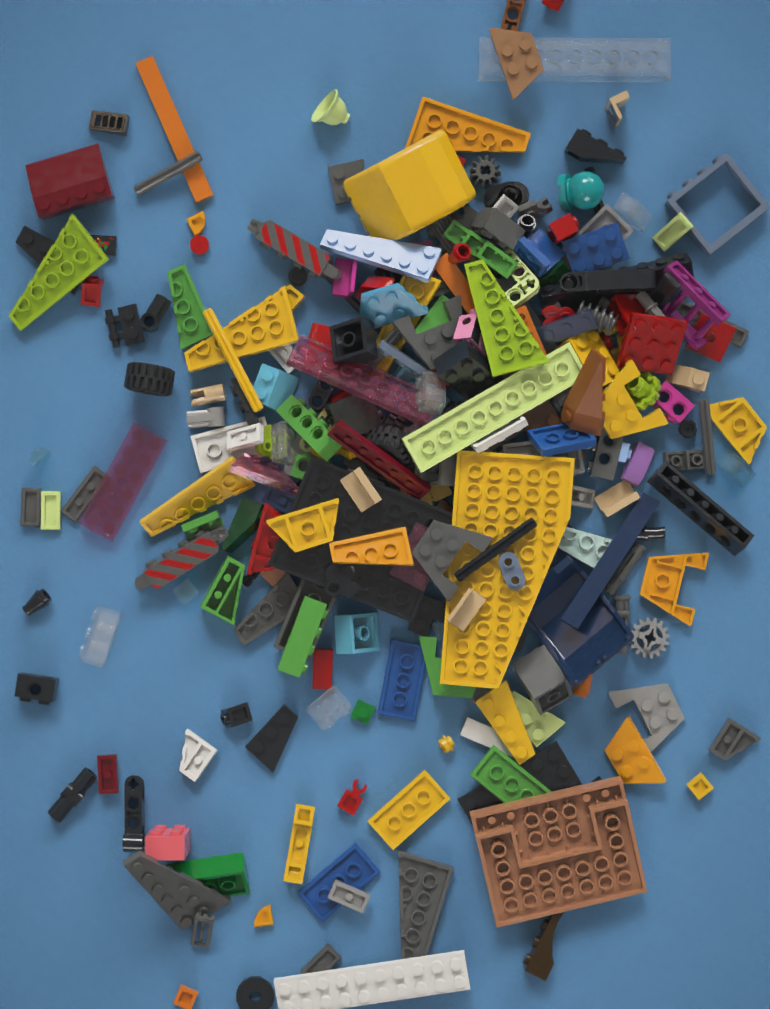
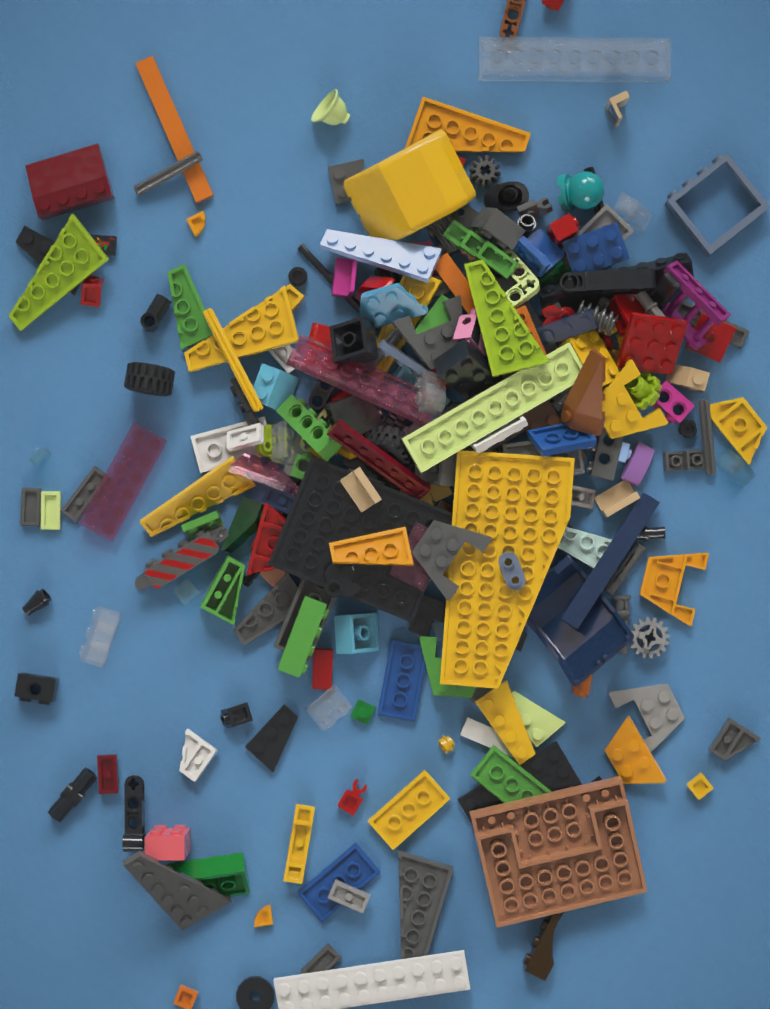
(116, 116): dark brown slope -> none
(130, 325): black plate -> none
(199, 245): red tile -> none
(204, 919): dark grey tile -> none
(209, 418): light grey piece -> none
(212, 394): tan hinge -> none
(297, 249): dark grey hinge -> none
(307, 526): yellow wing -> none
(460, 253): red cone -> none
(466, 609): tan panel -> none
(495, 549): black axle -> none
(506, 206): white plate -> none
(517, 58): medium nougat wing -> none
(542, 679): dark grey slope -> none
(588, 149): black slope -> none
(672, 232): yellowish green tile -> none
(700, 508): black brick -> none

